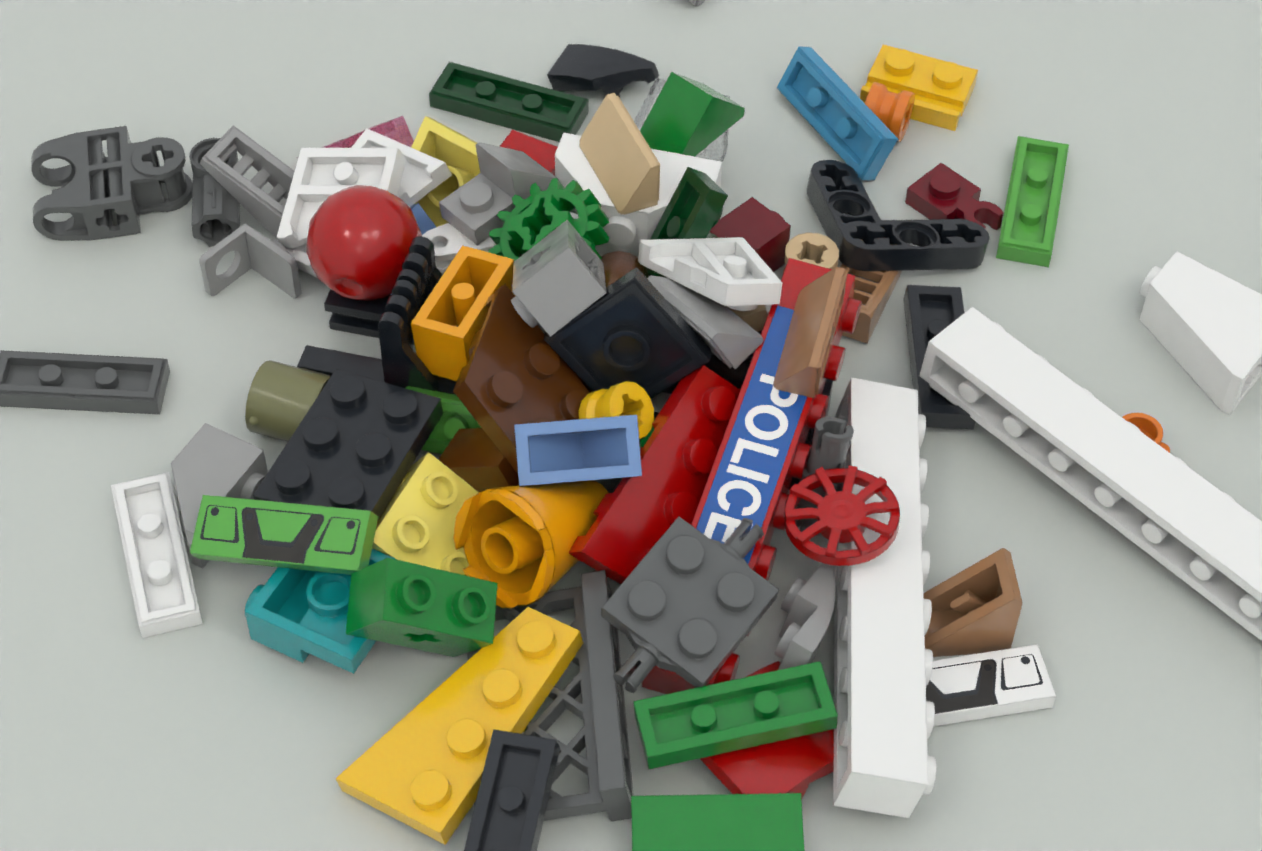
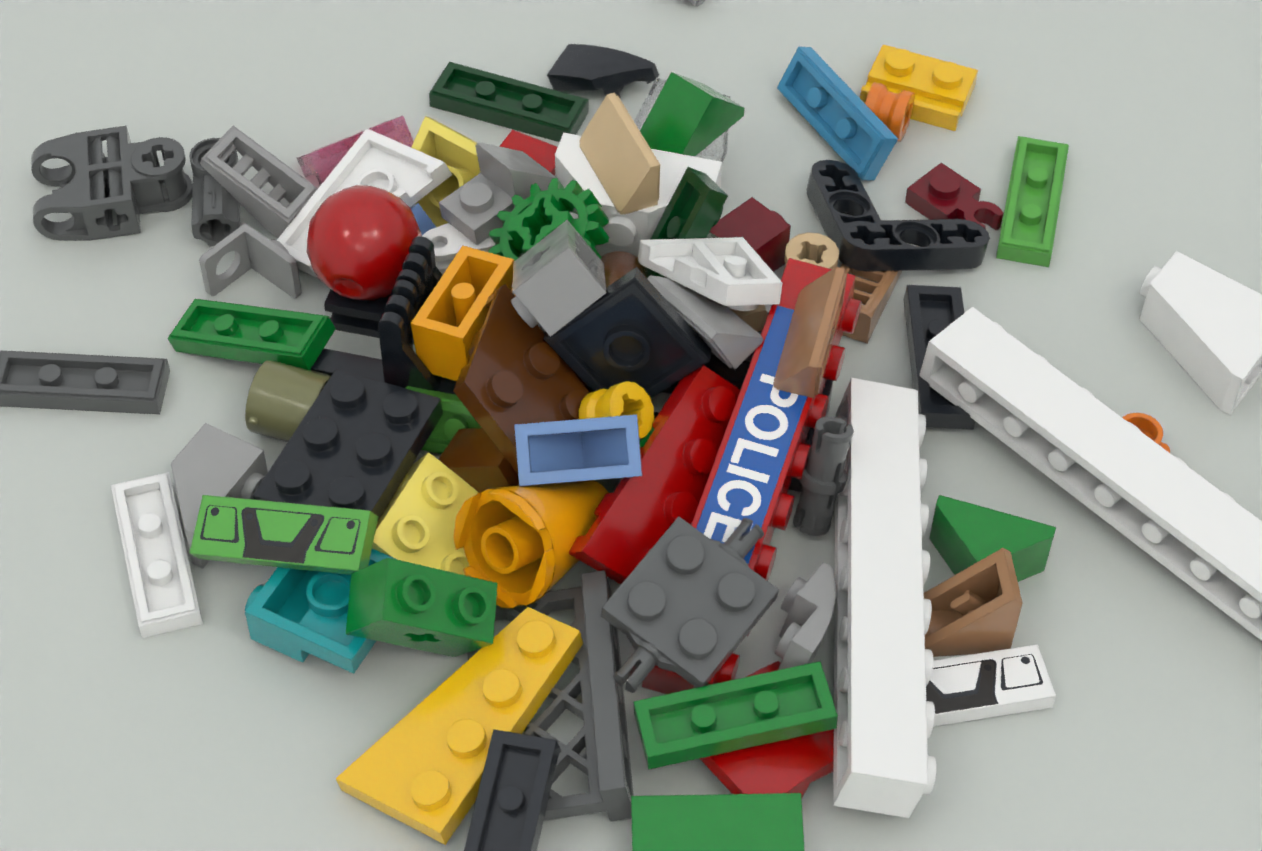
(251, 333): none -> green tile
(328, 171): white wing -> none
(841, 516): red wheel -> none
(971, 532): none -> green slope

